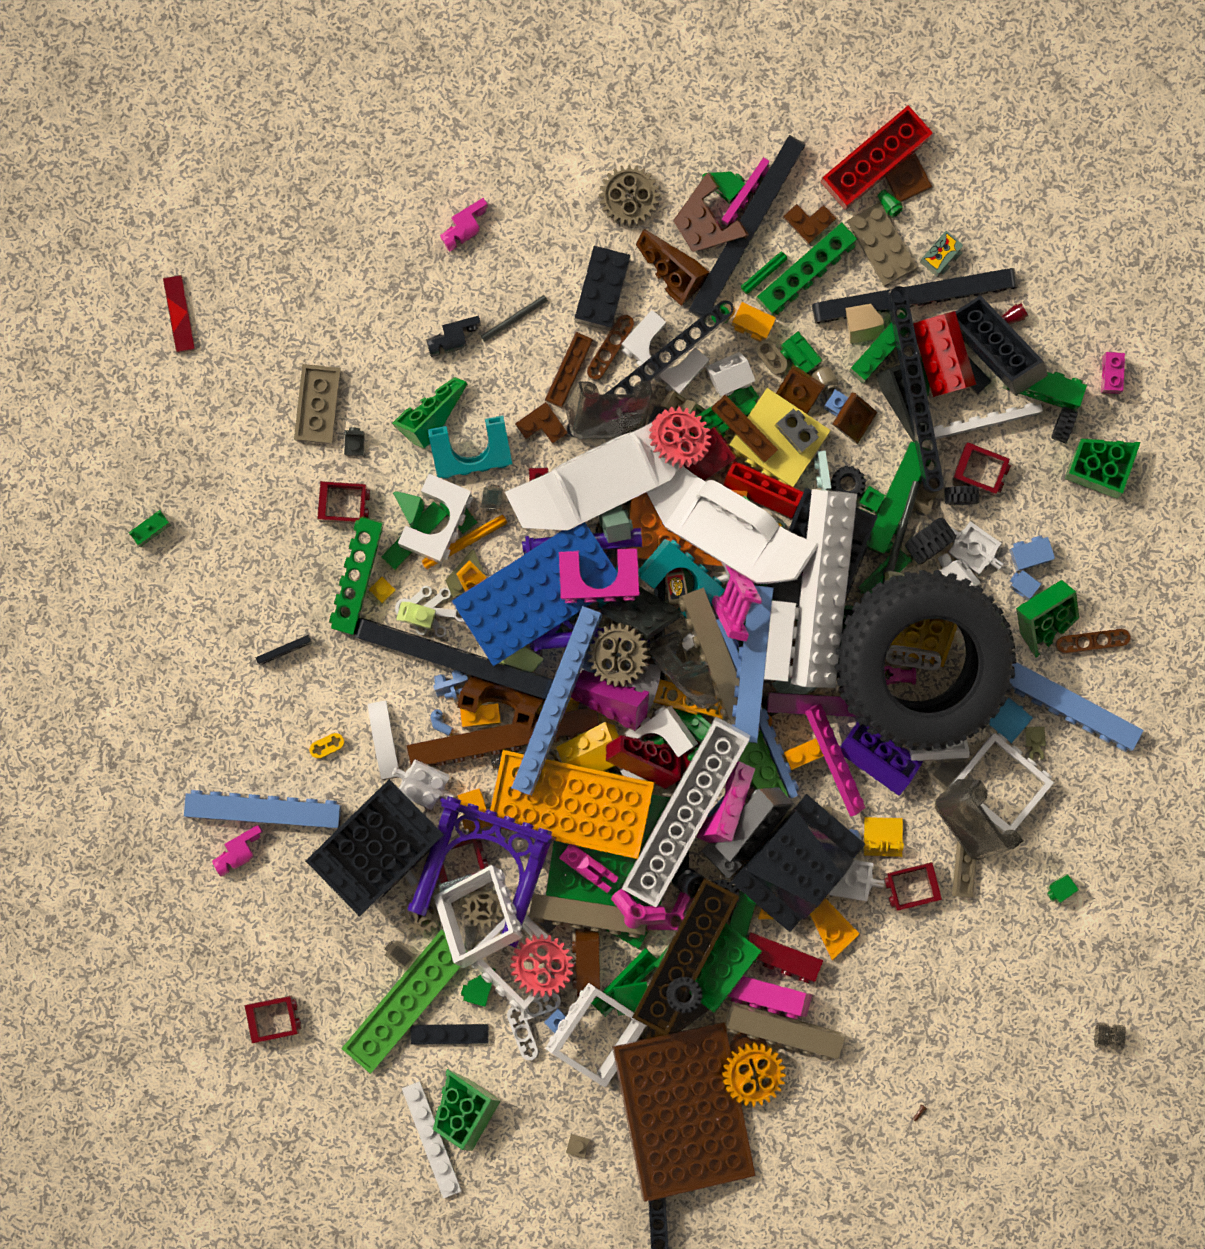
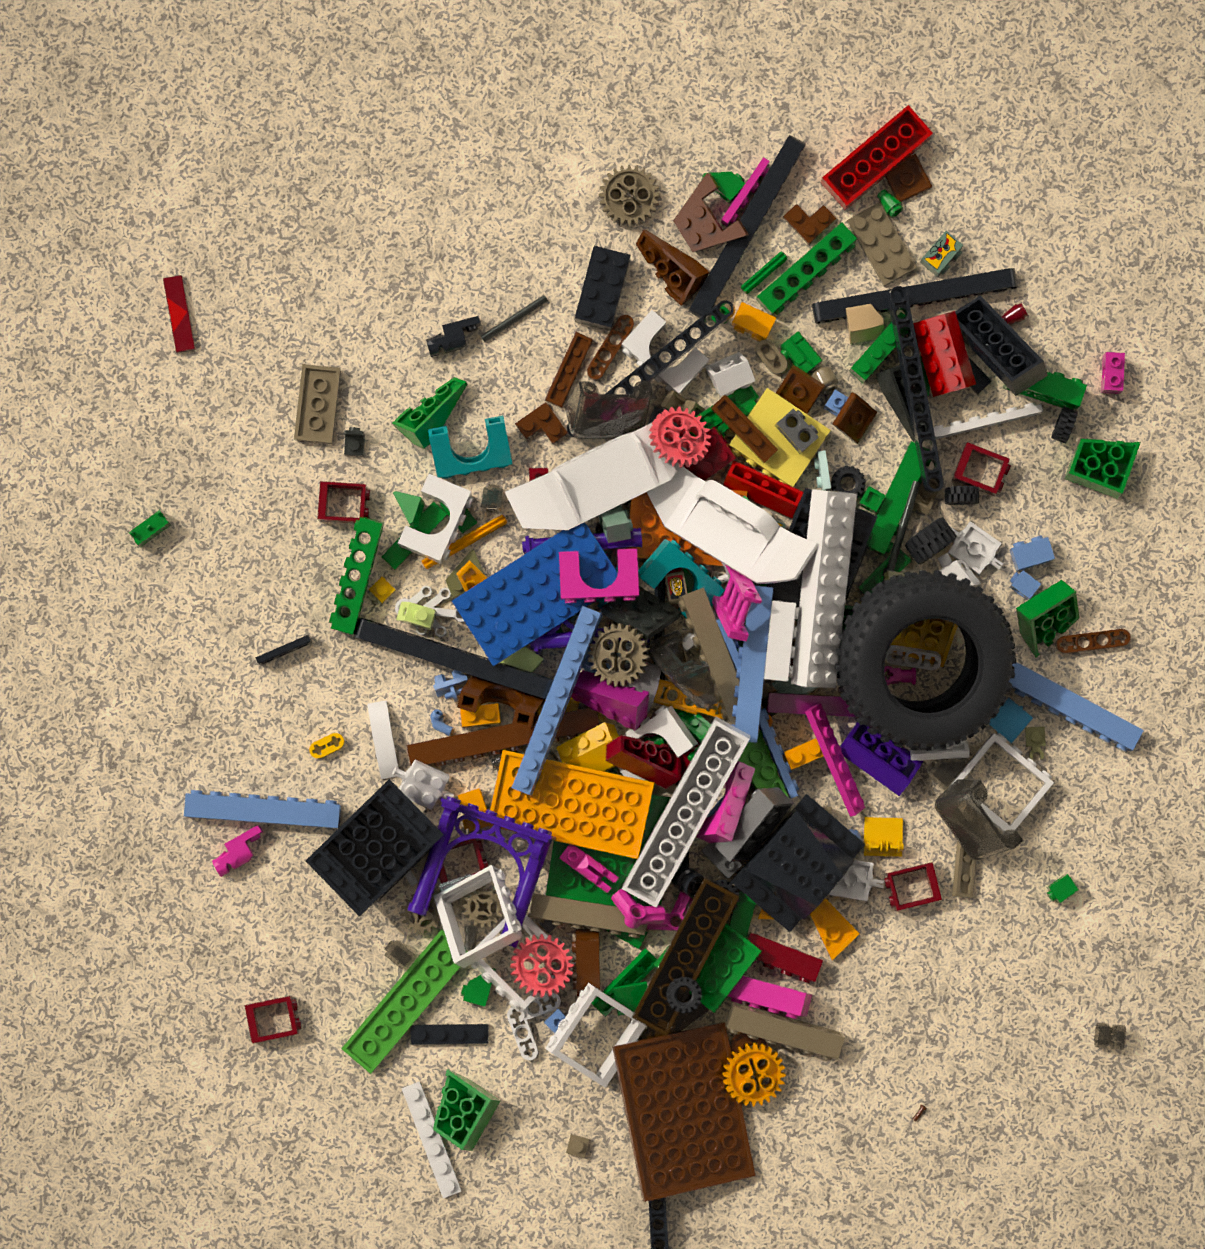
(465, 225): dark pink plate -> none

